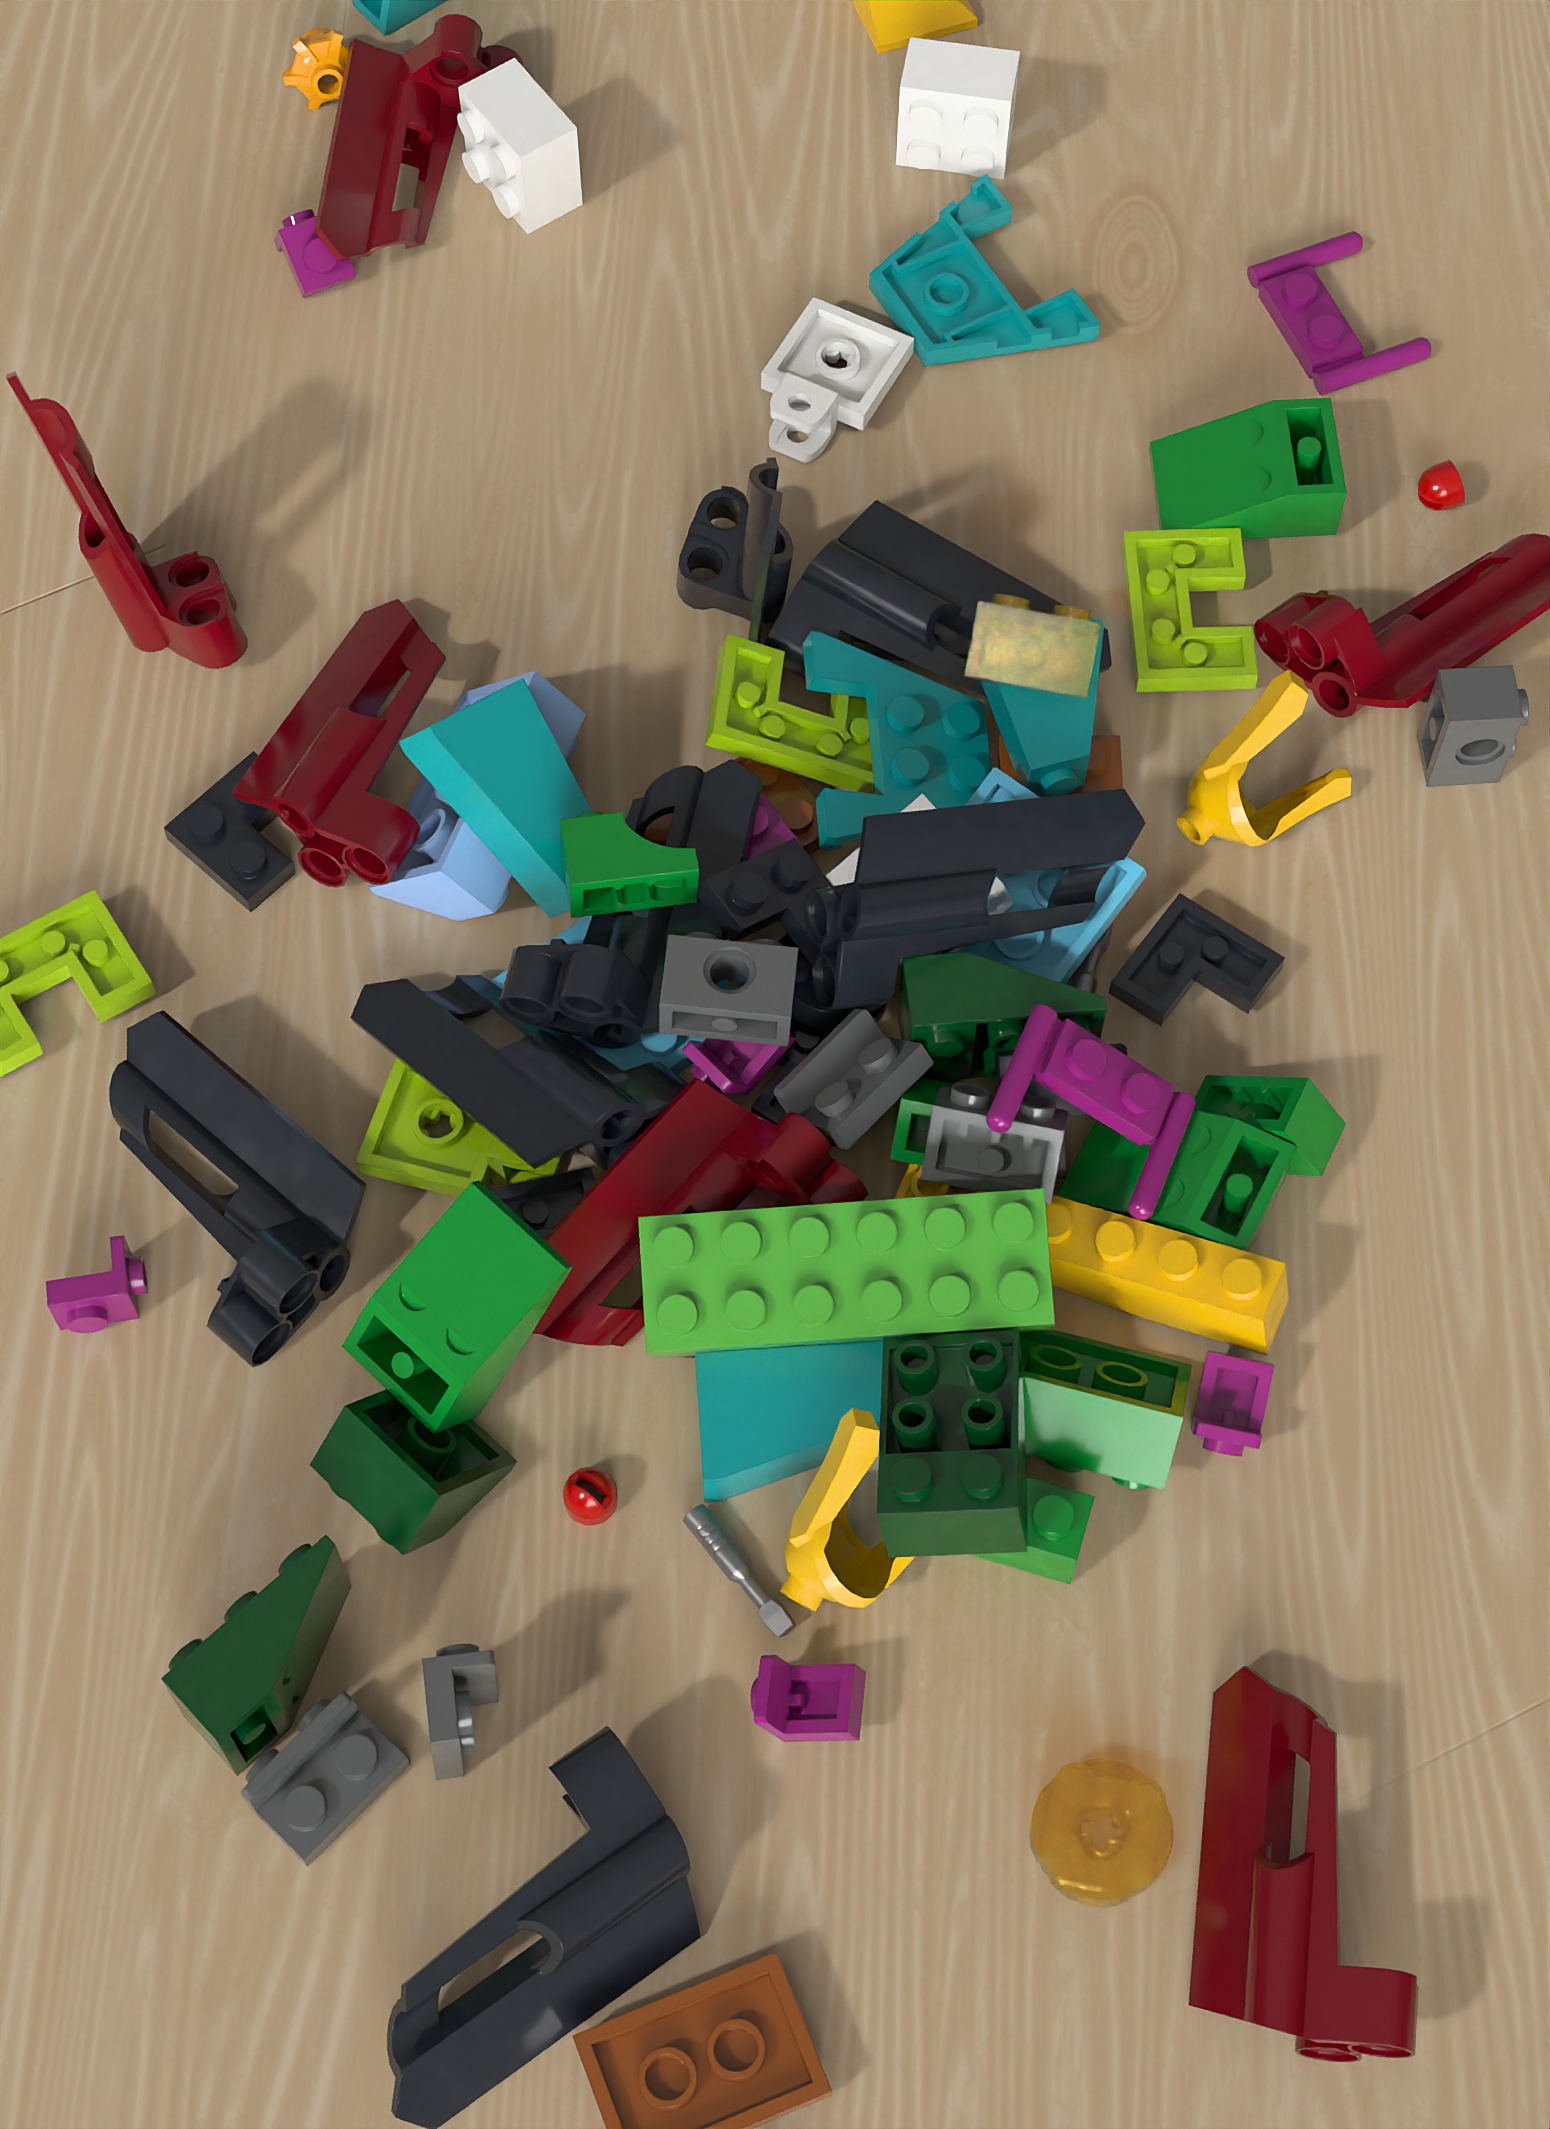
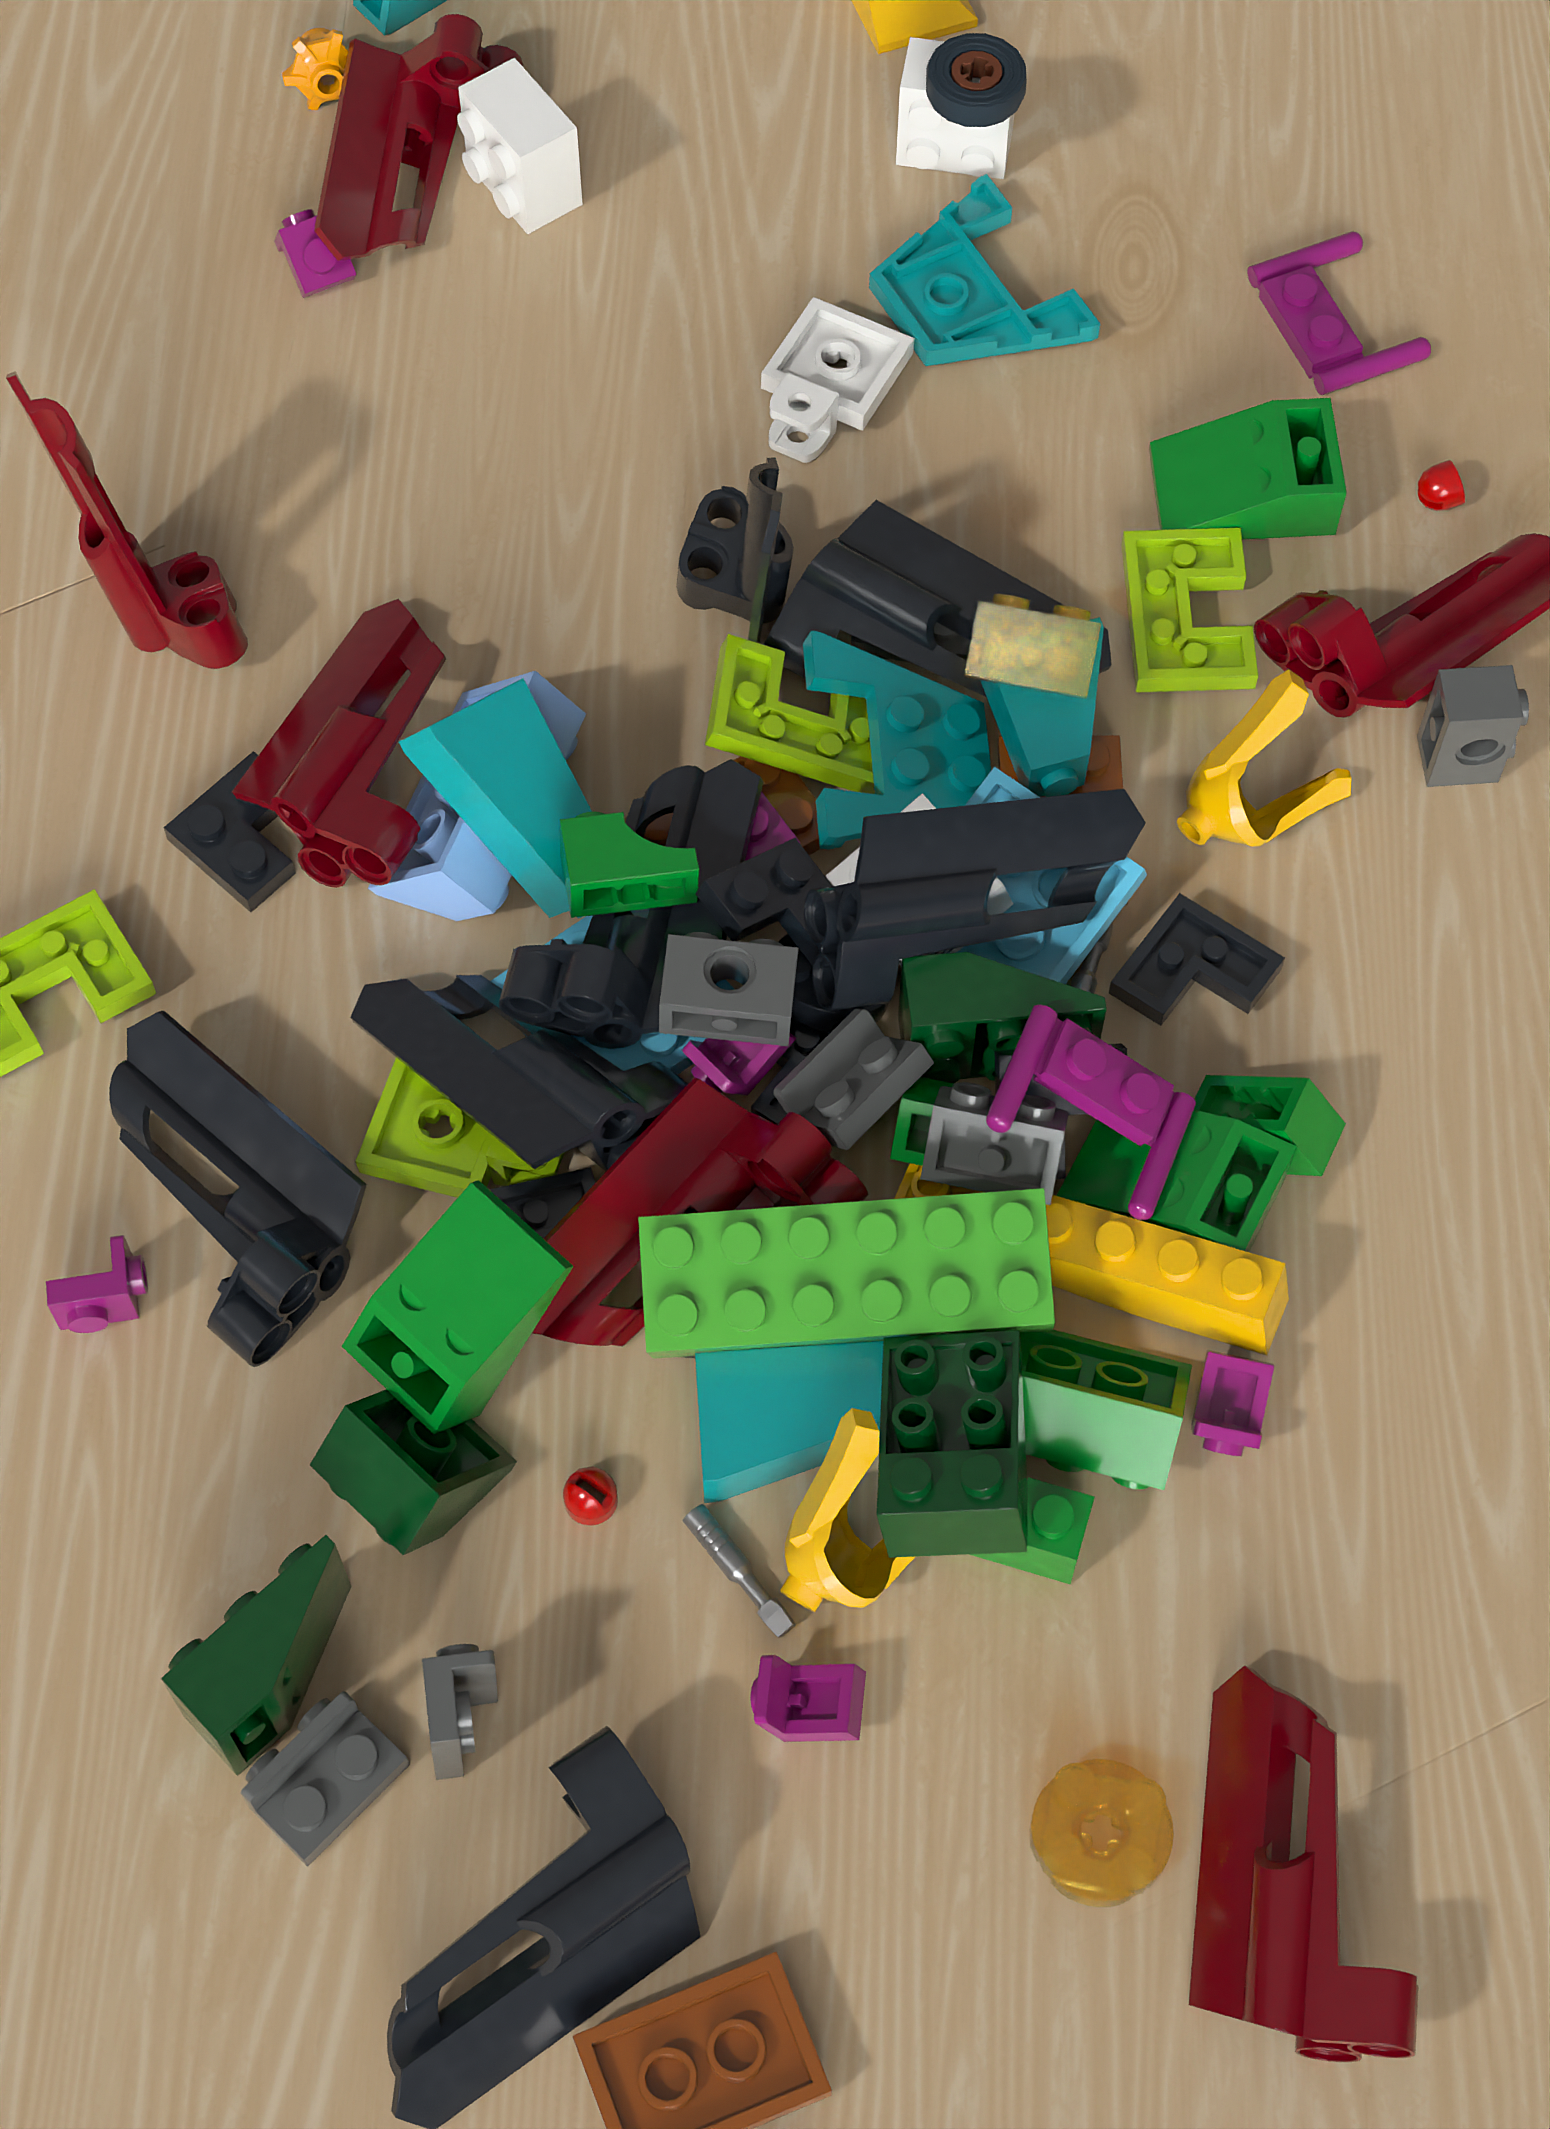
(969, 57): none -> black bush

